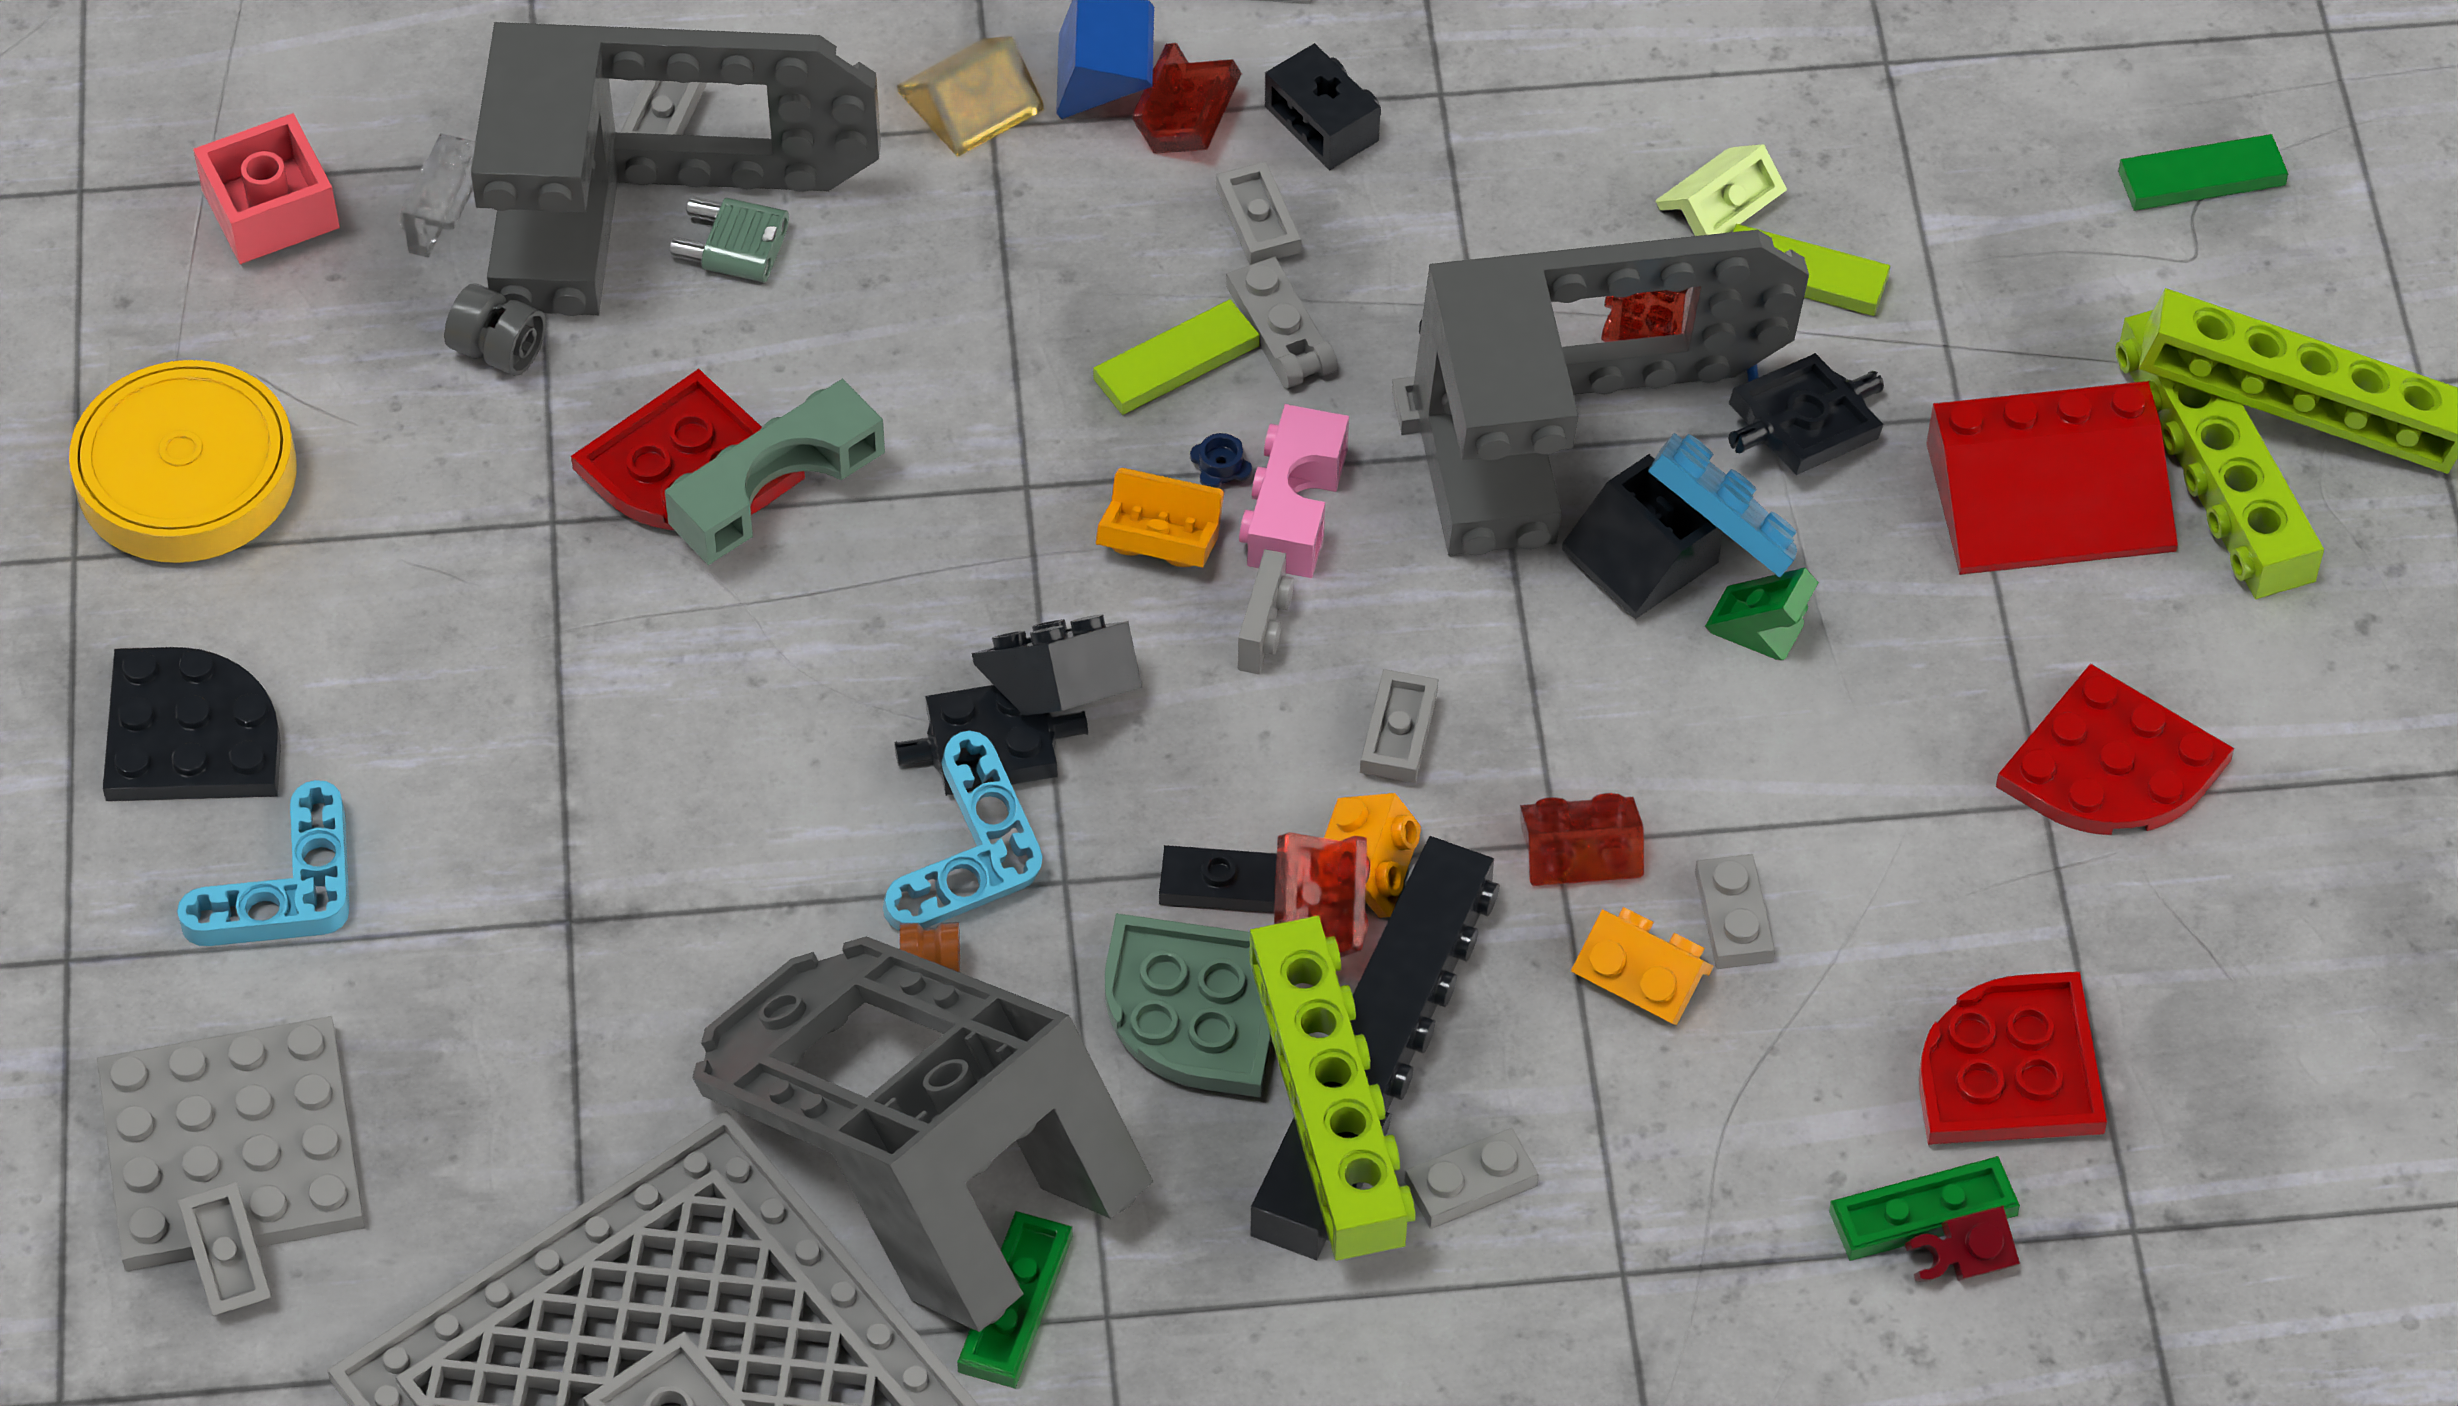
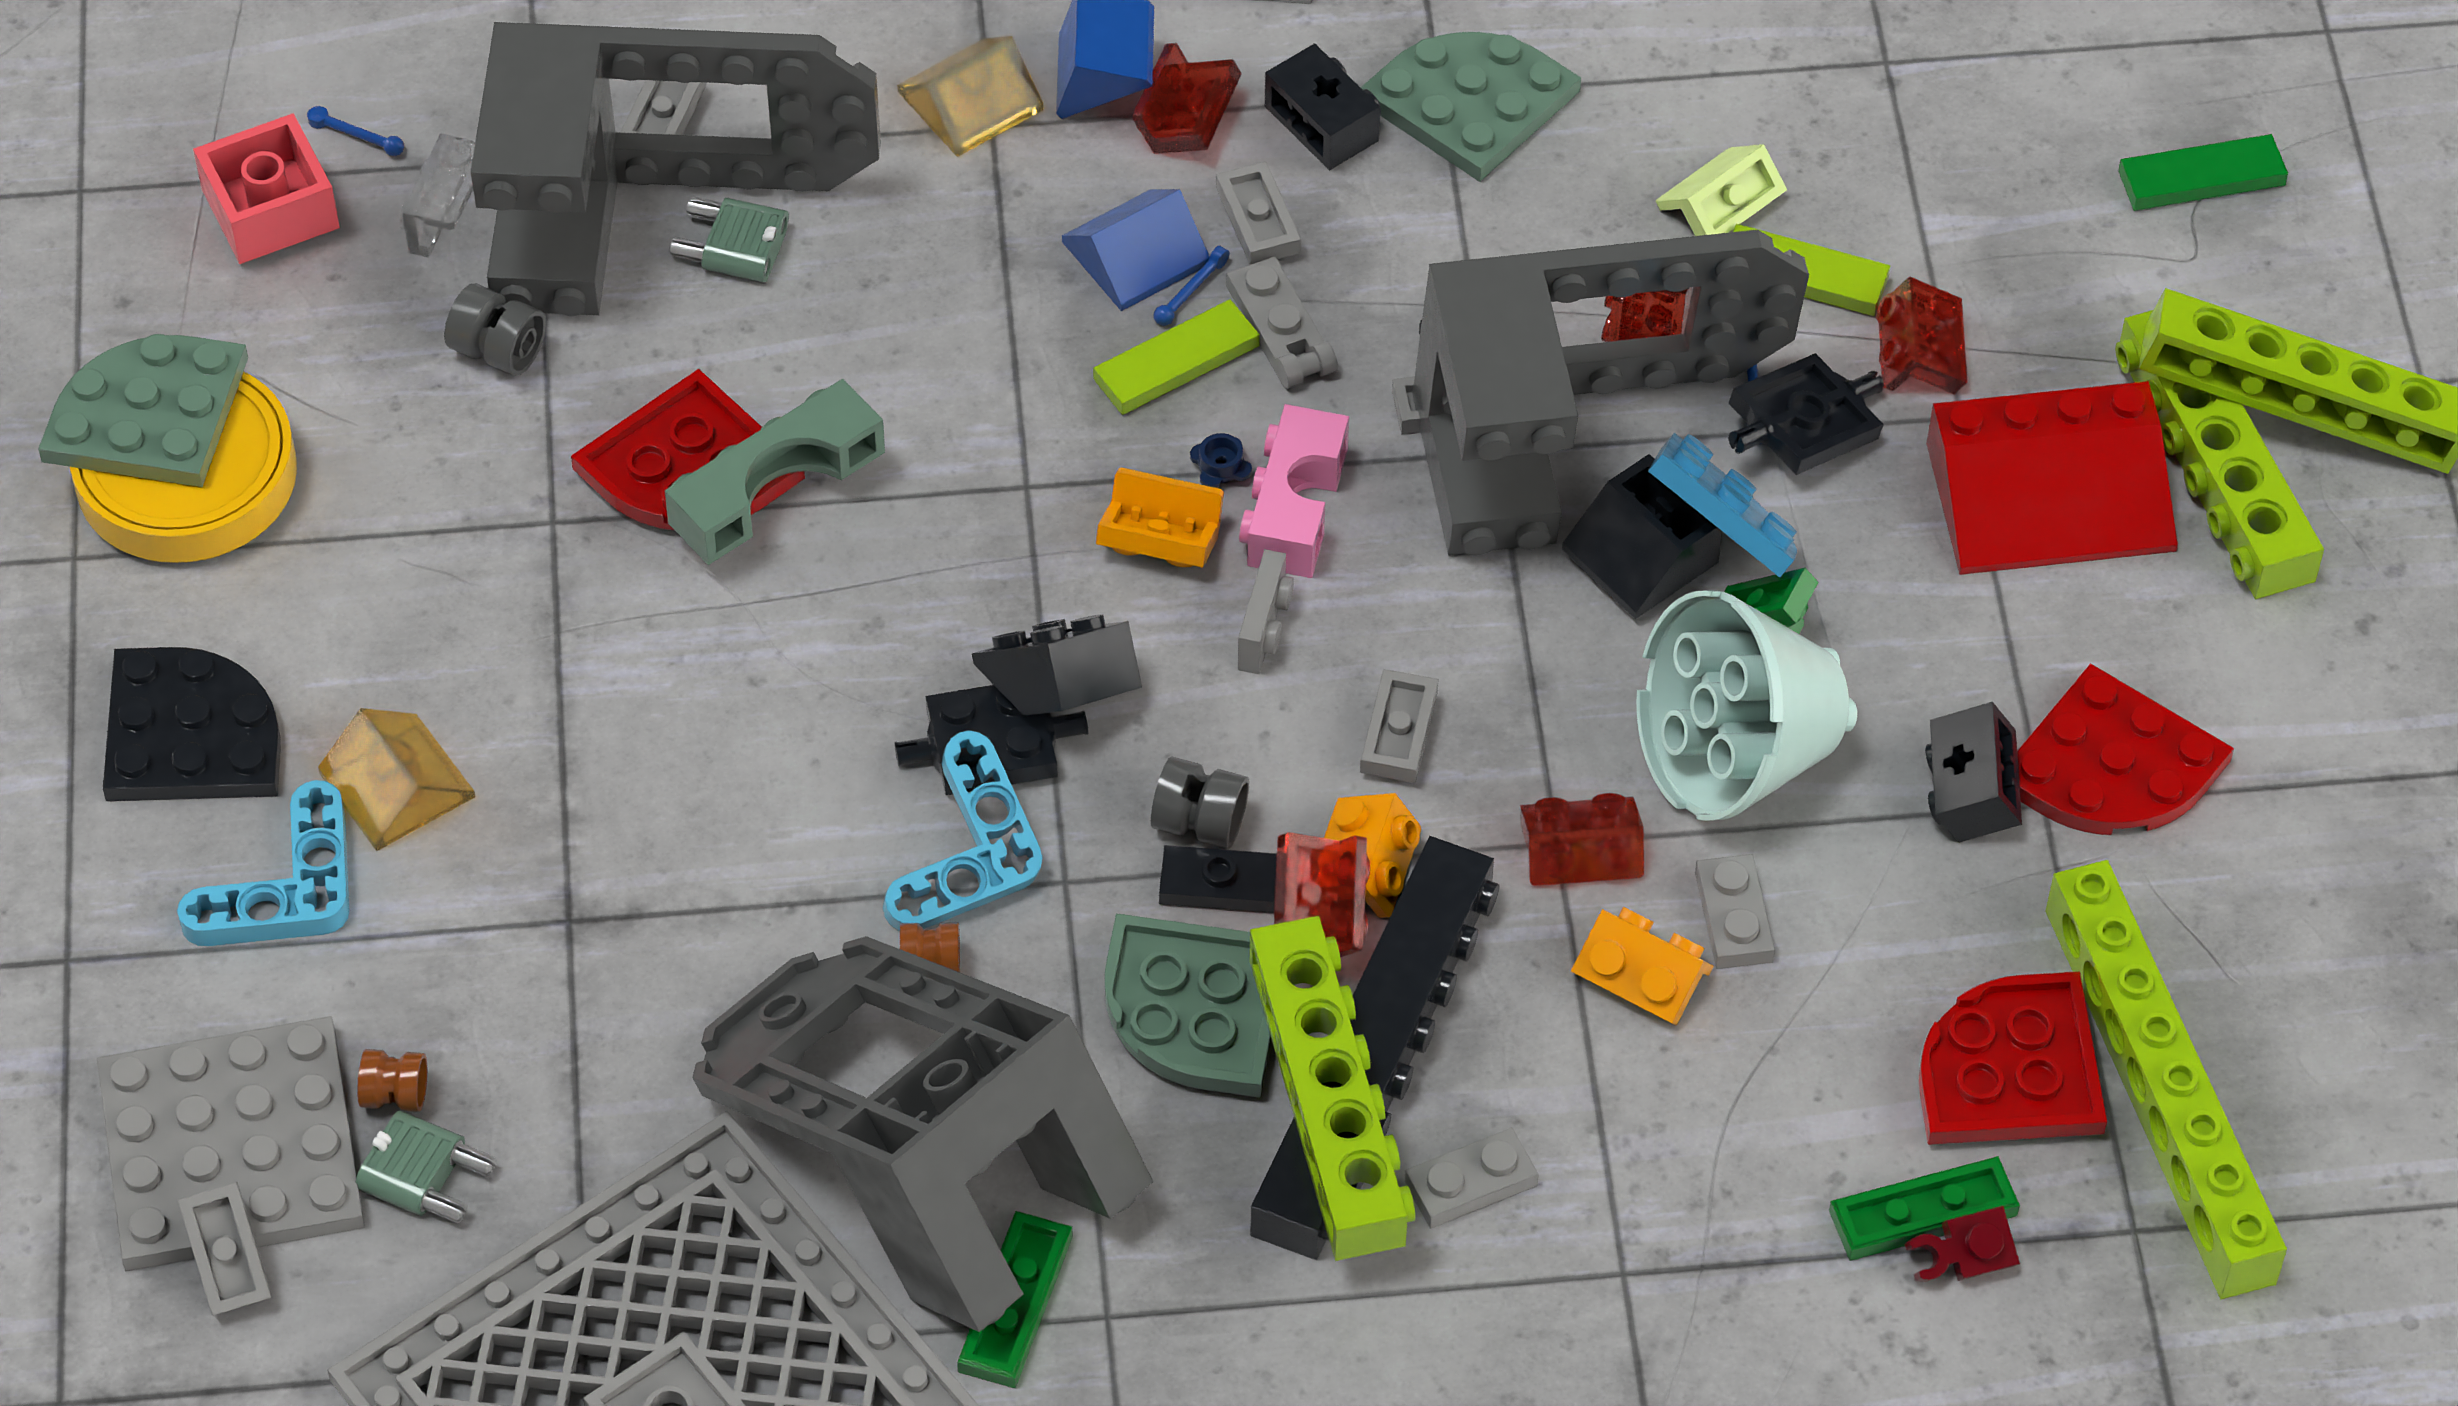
(147, 409): none -> sand green plate
(319, 118): none -> blue hinge
(390, 1080): none -> dark orange wheel
(392, 775): none -> clear yellow slope
(414, 1162): none -> sand green piece
(1139, 246): none -> blue slope
(1165, 314): none -> blue hinge
(1219, 797): none -> dark grey wheel
(1472, 96): none -> sand green plate
(1735, 704): none -> light aqua cone
(1922, 337): none -> clear red bracket
(1974, 772): none -> black brick
(2165, 1081): none -> lime brick

